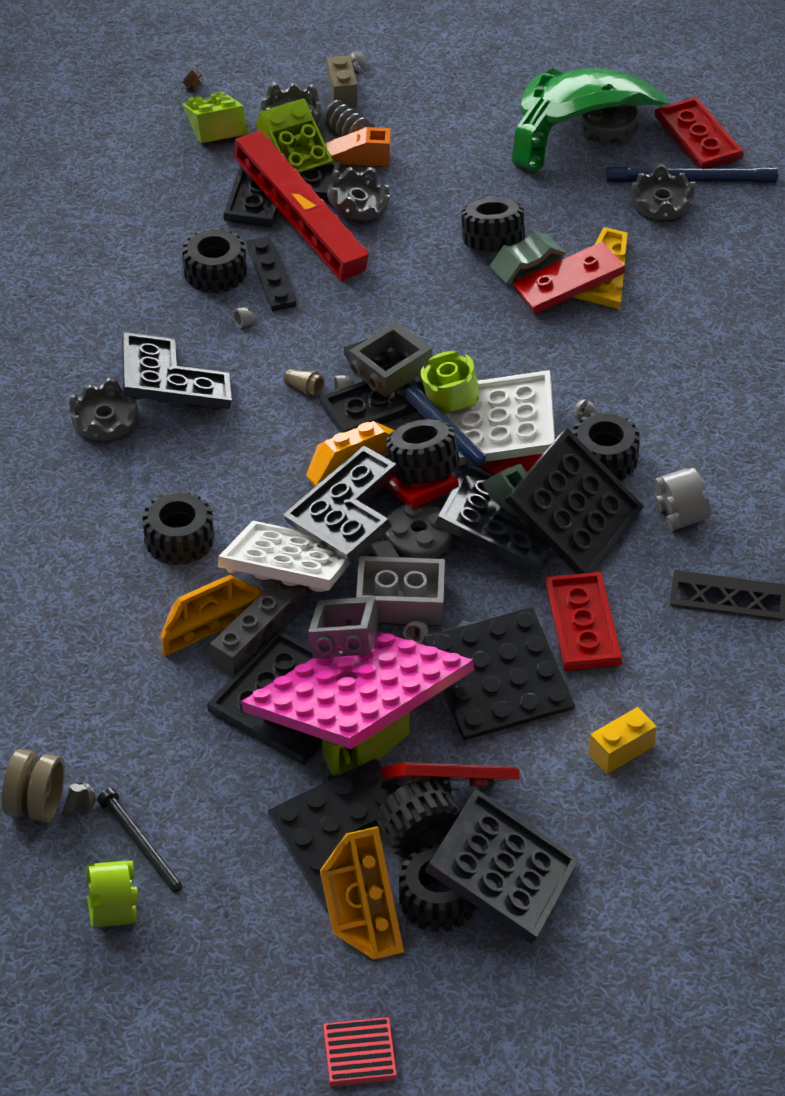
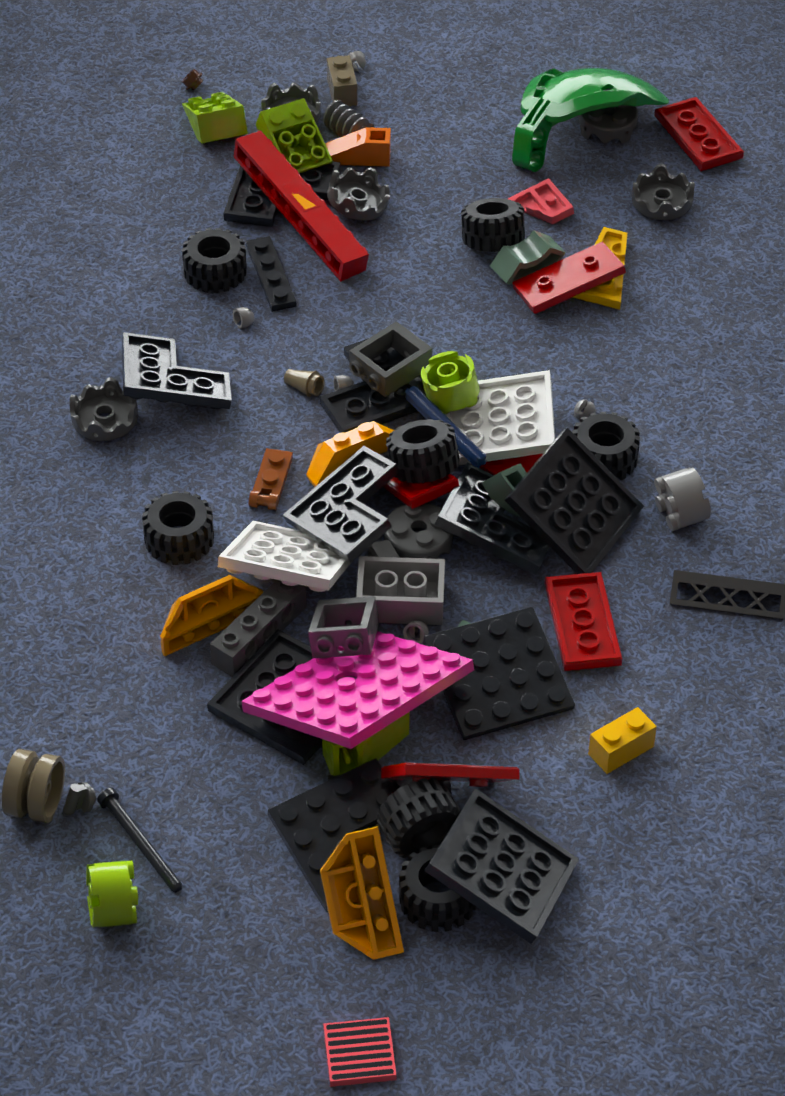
(271, 479): none -> dark orange plate
(544, 202): none -> coral wing
(626, 174): dark blue piece -> none

